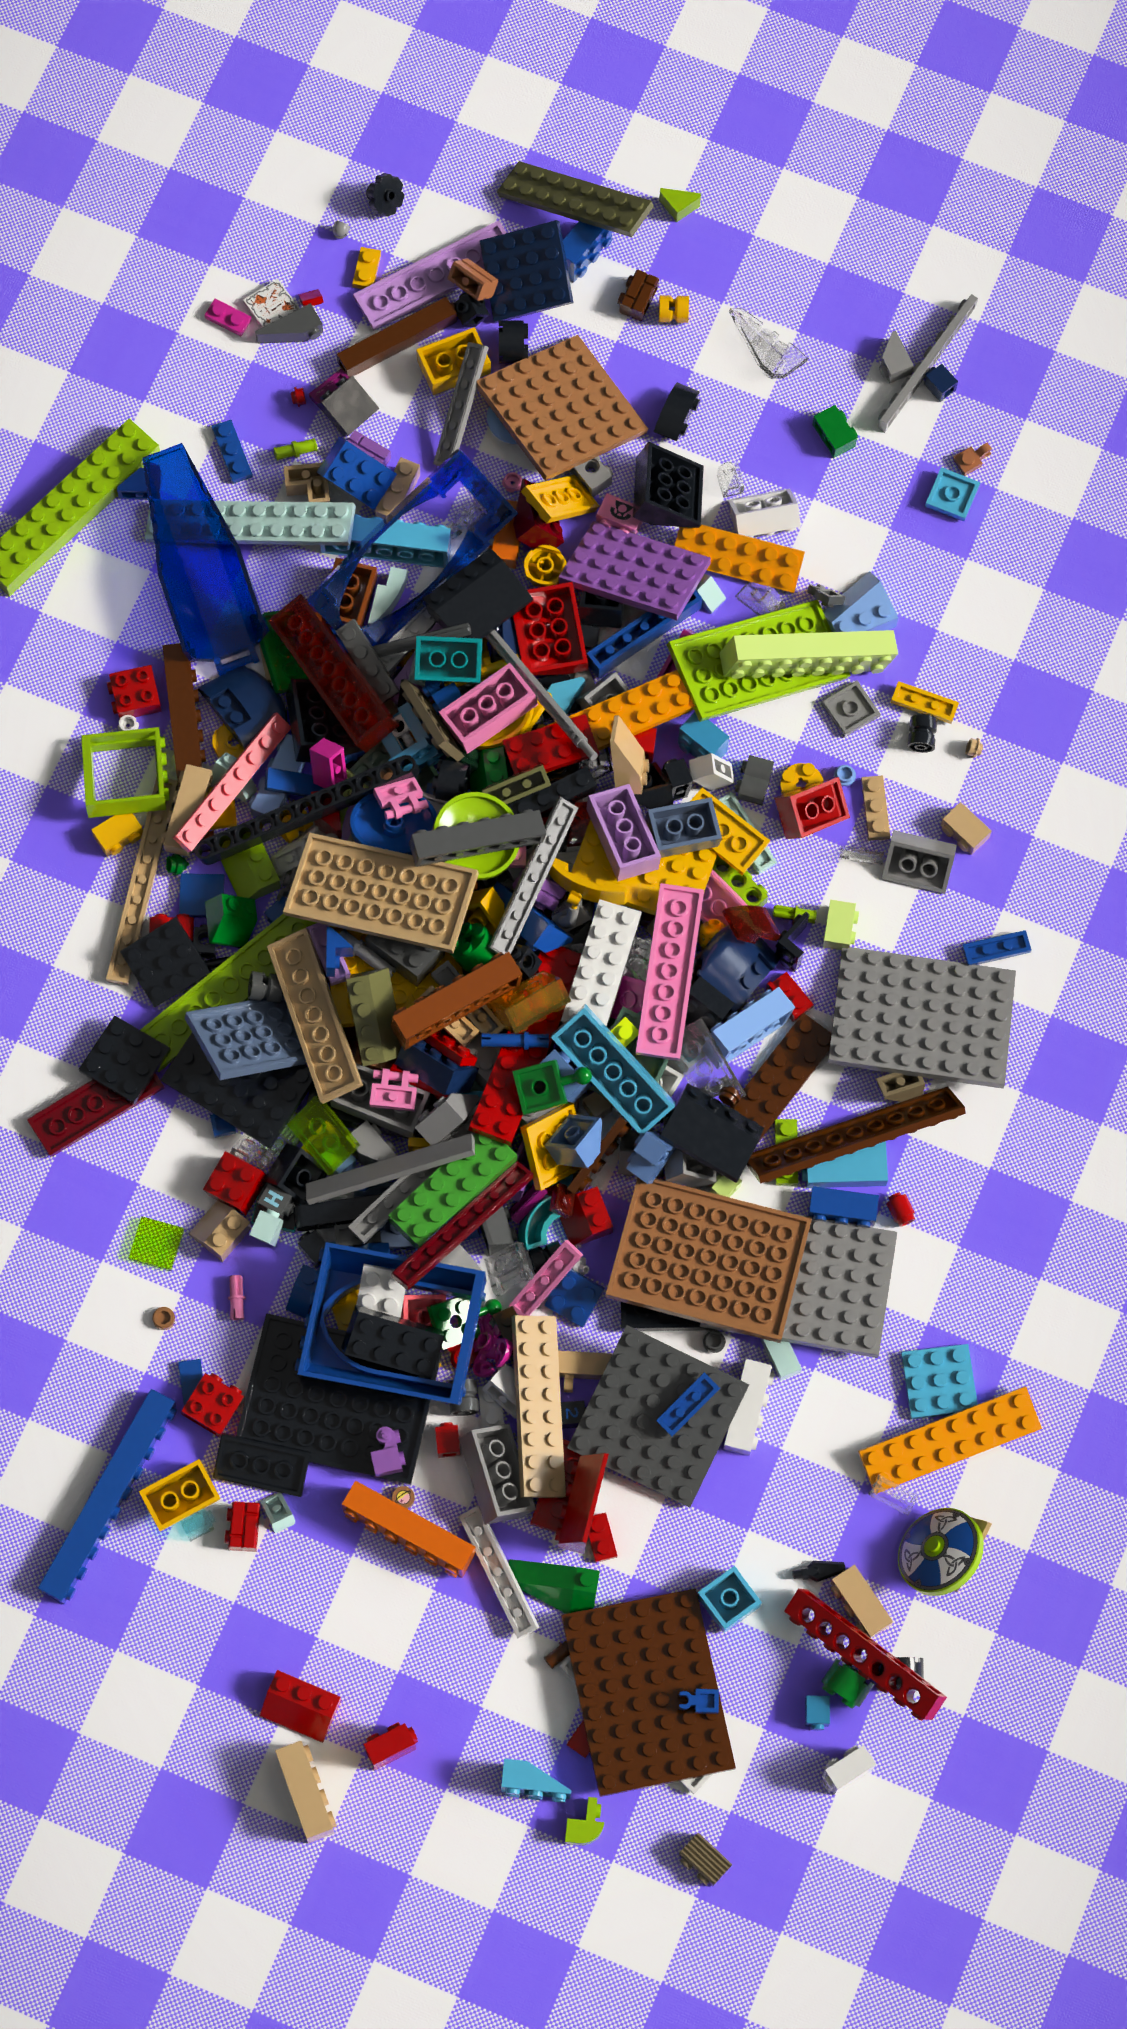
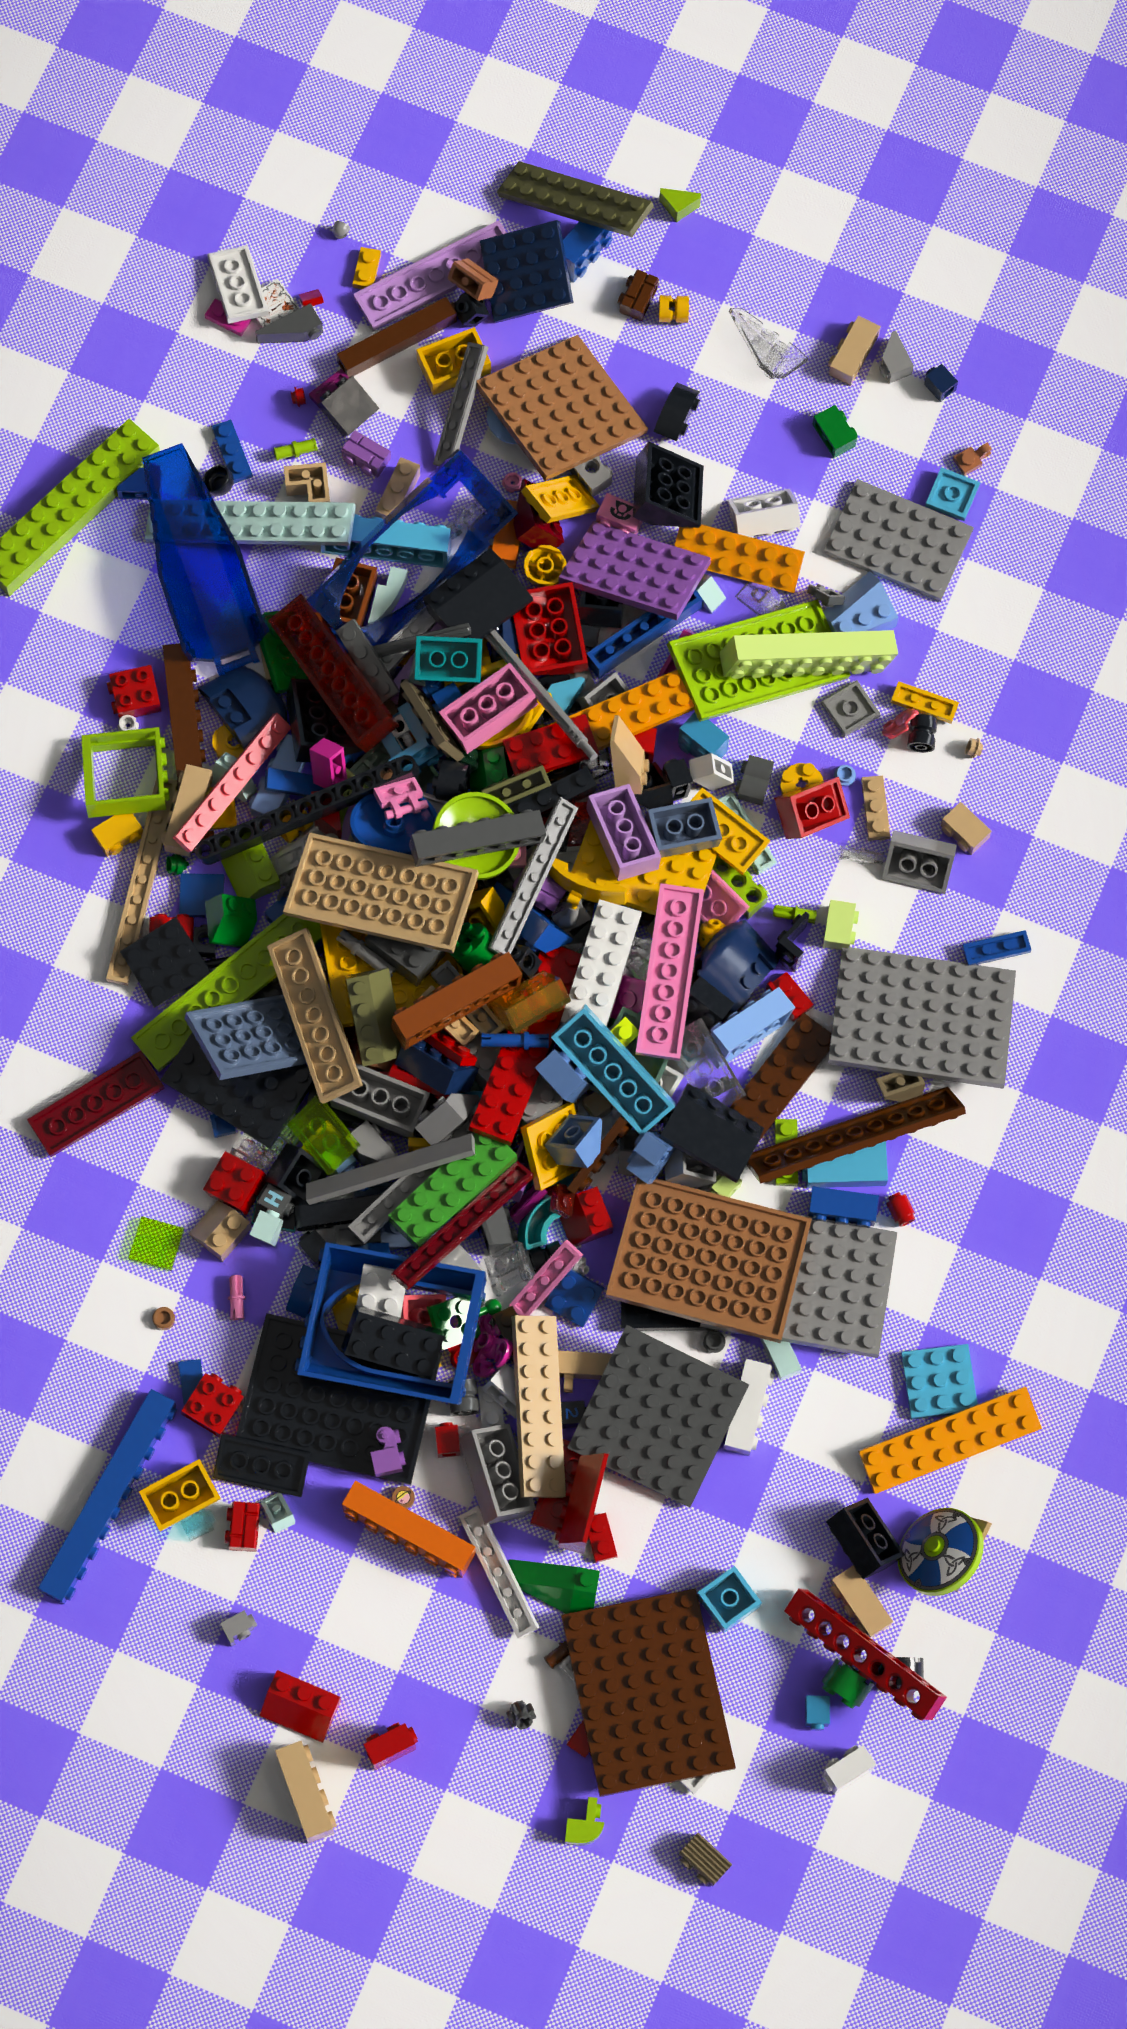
(124, 1059): black plate -> none
(218, 480): none -> black hair
(238, 284): none -> white tile
(238, 1627): none -> light grey brick
(264, 986): dark grey wheel -> none
(319, 937): lavender tile -> none
(335, 948): blue slope -> none
(356, 473): blue brick -> none
(385, 194): black plant -> none
(394, 1096): bright pink plate -> none
(512, 341): black brick -> none
(521, 1715): none -> dark grey gear
(527, 1779): medium azure slope -> none
(554, 1093): green plate -> none
(688, 1403): blue plate -> none
(705, 1701): blue plate -> none
(729, 1096): reddish brown plate -> none
(730, 479): clear brick -> none
(750, 923): clear red slope -> none
(819, 1570): black piece -> none
(853, 350): none -> tan brick
(865, 1538): none -> black brick
(877, 1486): clear tile -> none
(898, 540): none -> light grey plate
(899, 724): none -> coral plate
(931, 356): light grey plate -> none

